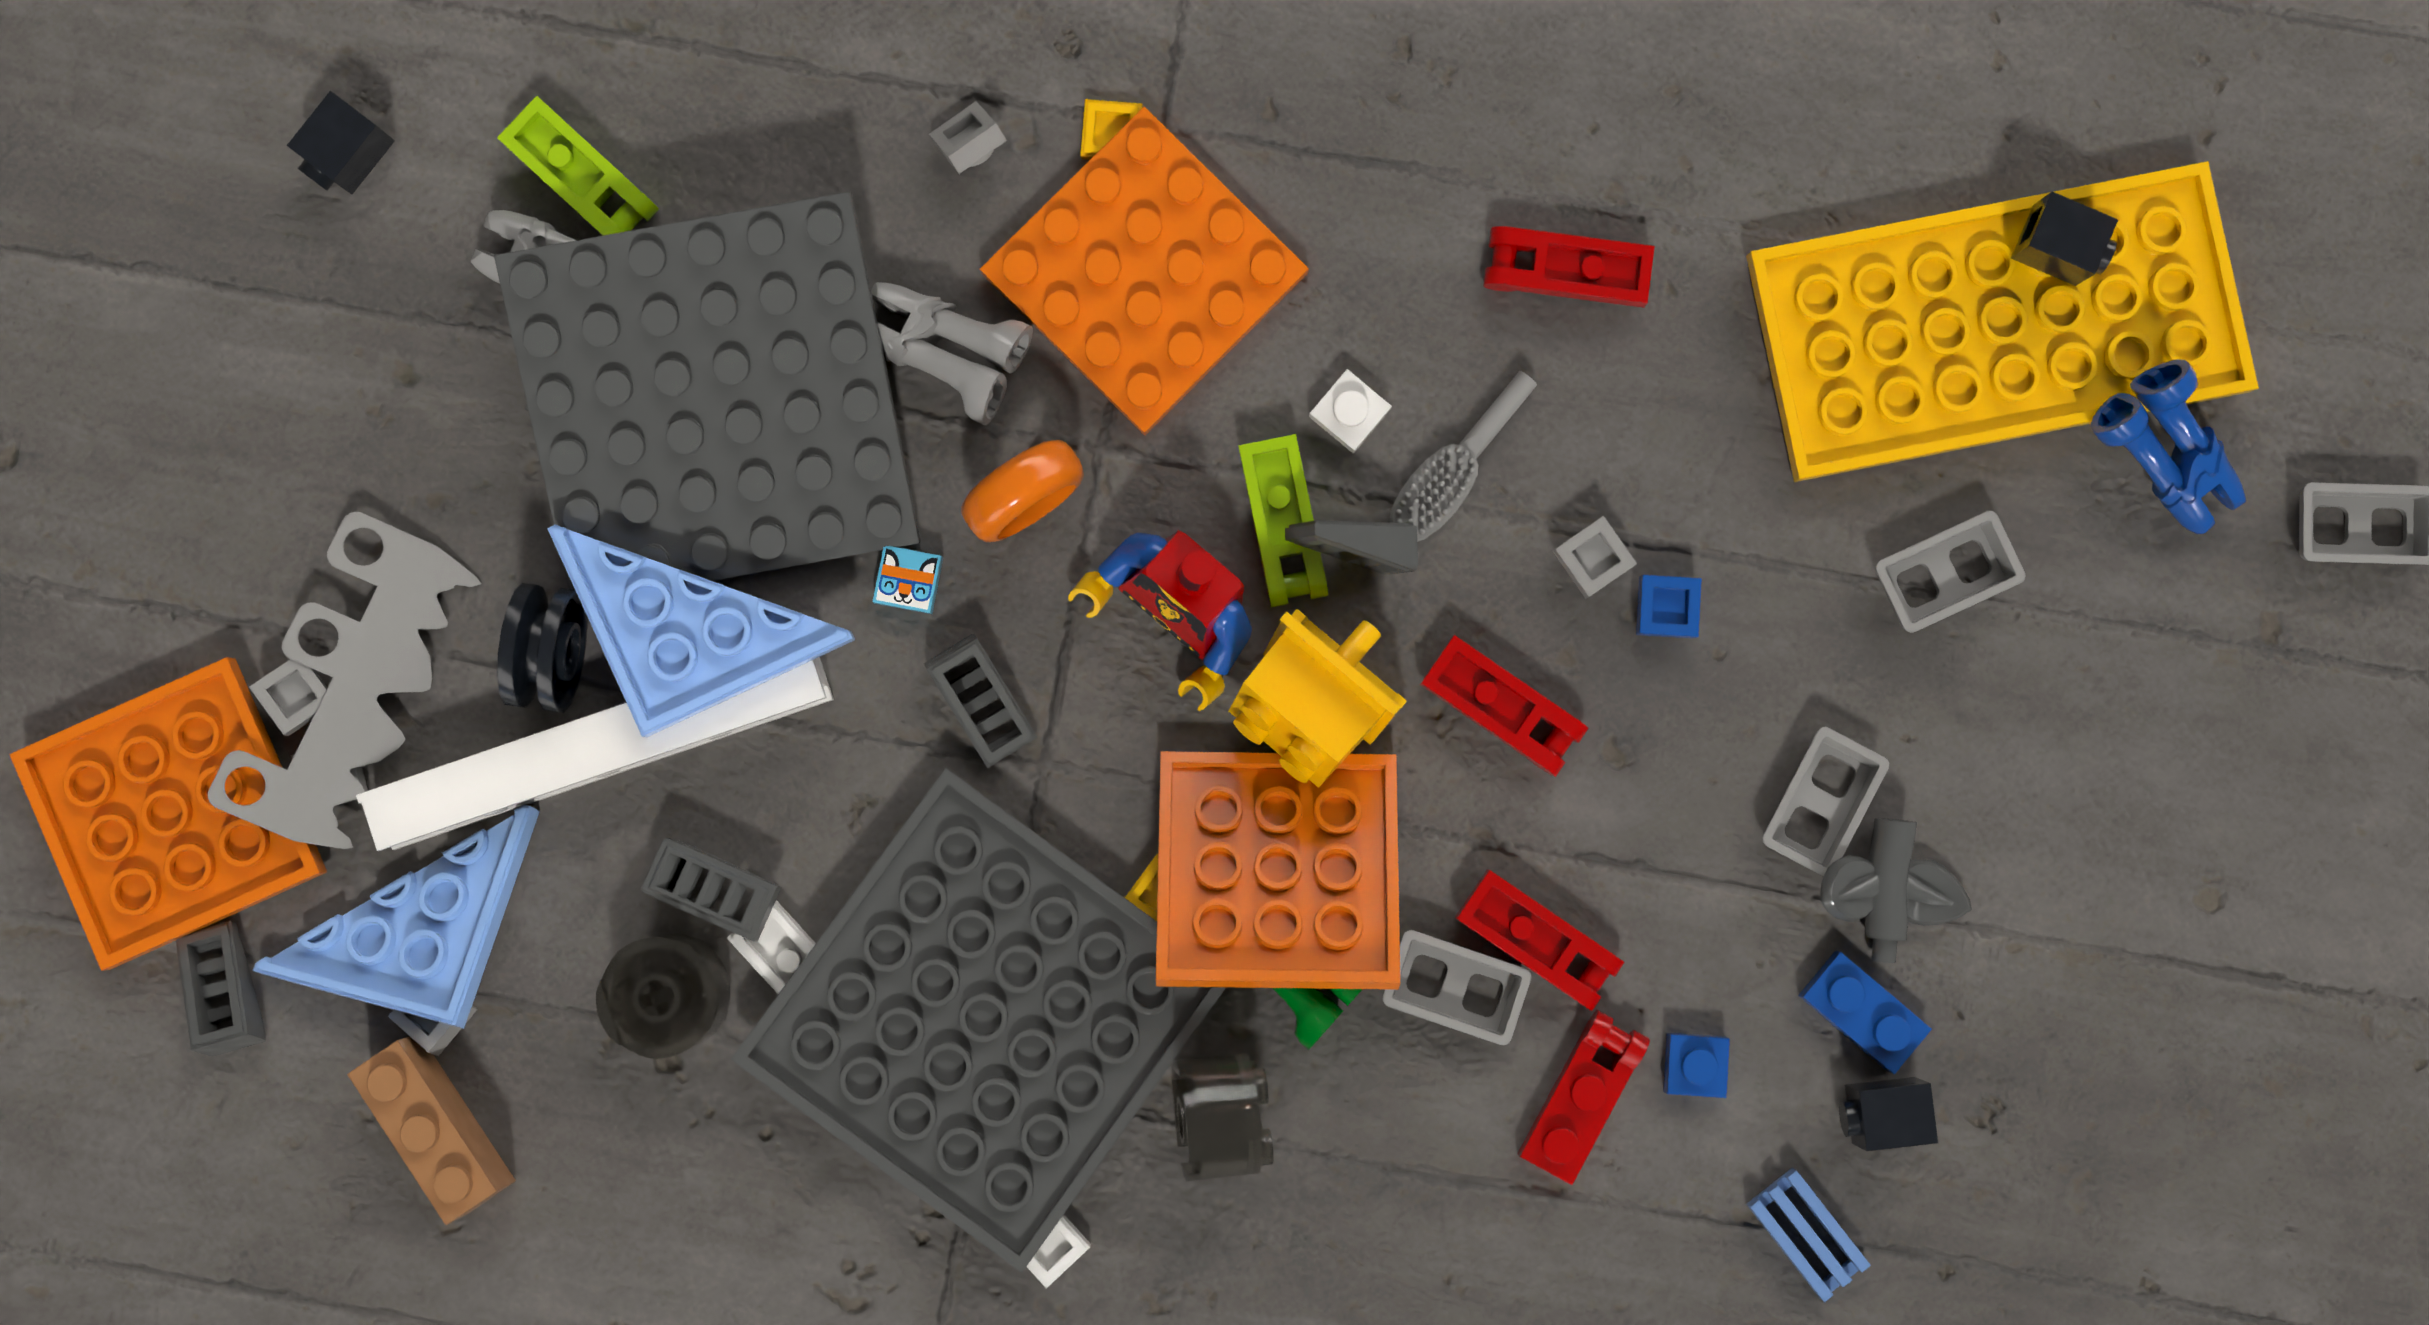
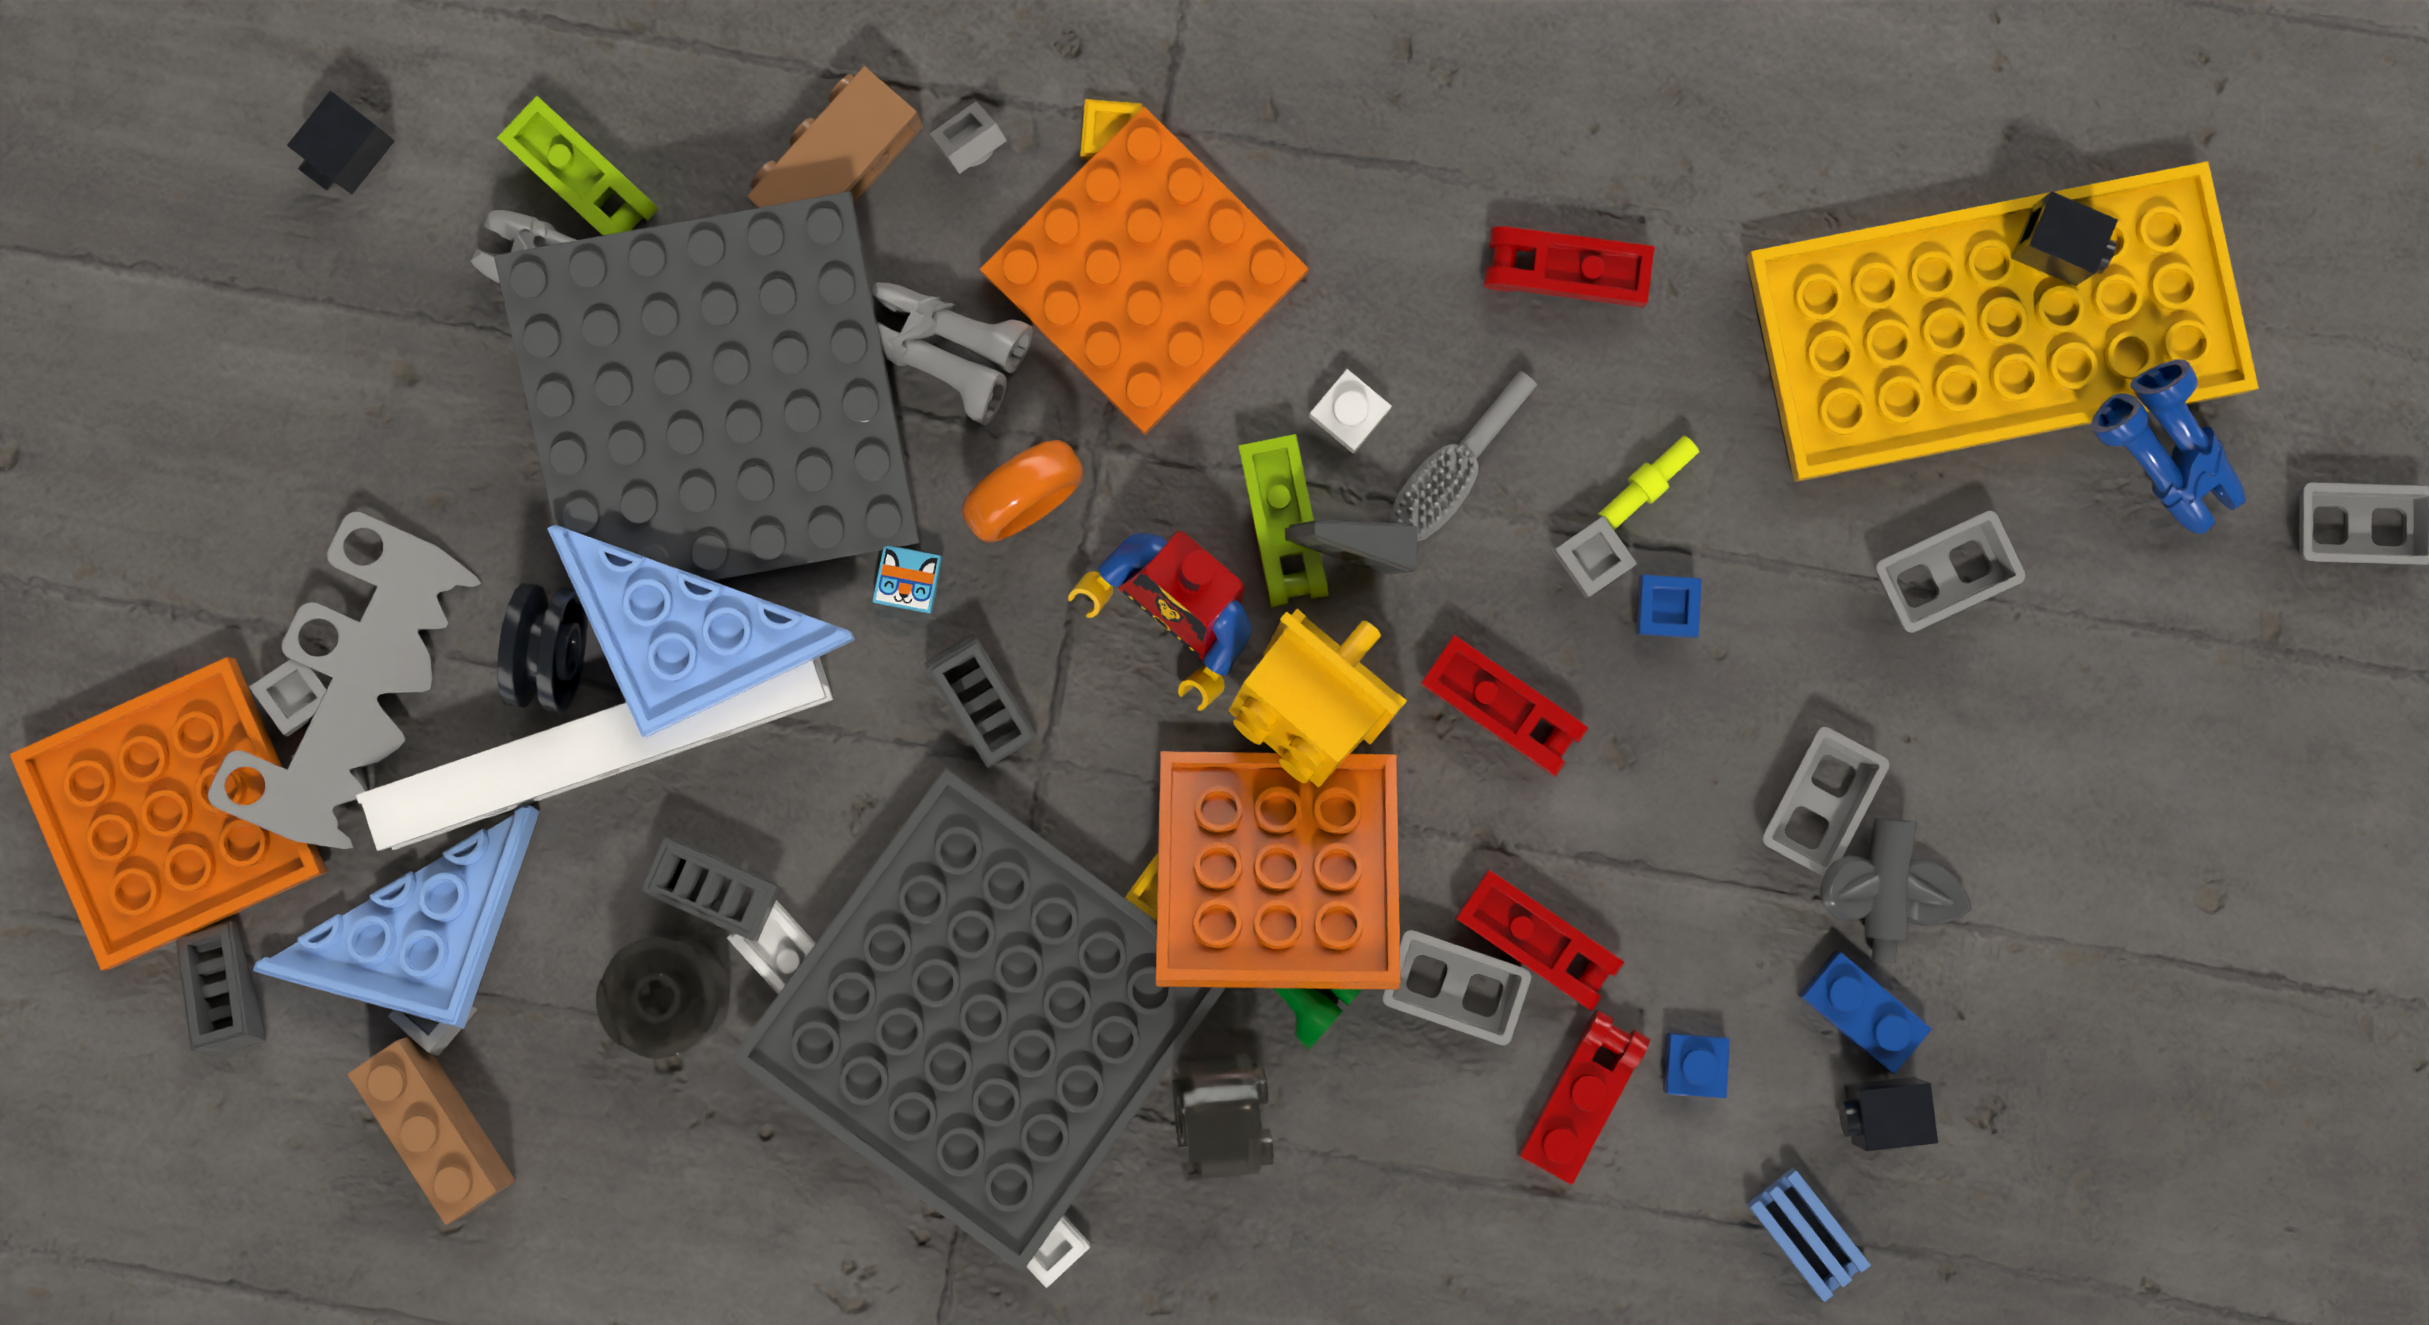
(842, 147): none -> medium nougat brick
(1649, 482): none -> neon yellow bar

